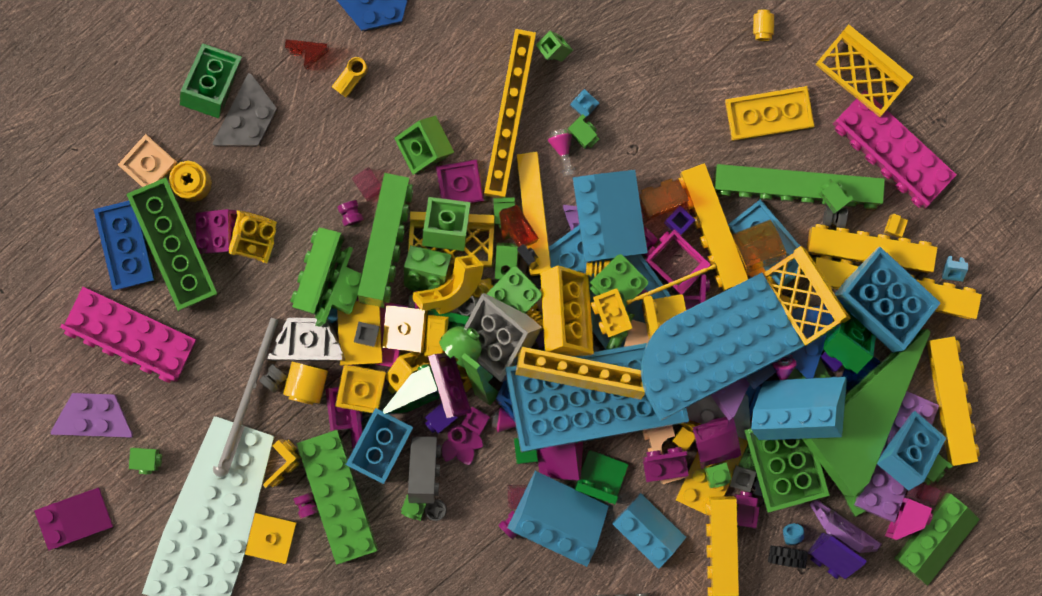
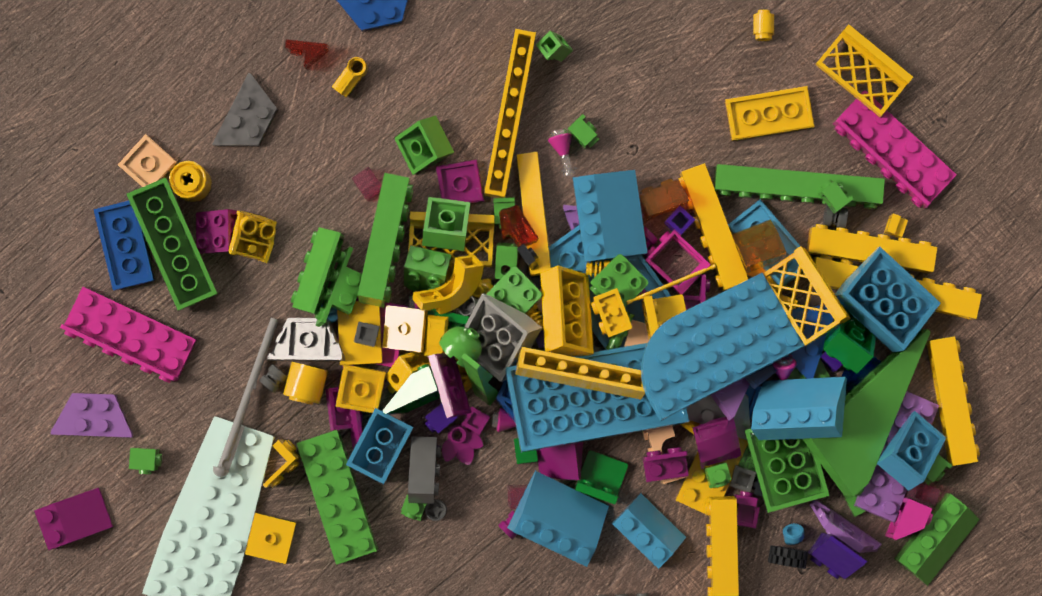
(210, 81): green slope -> none
(307, 509): magenta wheel -> none
(350, 213): magenta wheel -> none
(584, 103): dark azure tile -> none
(683, 438): yellow piece -> none
(955, 269): dark azure tile -> none

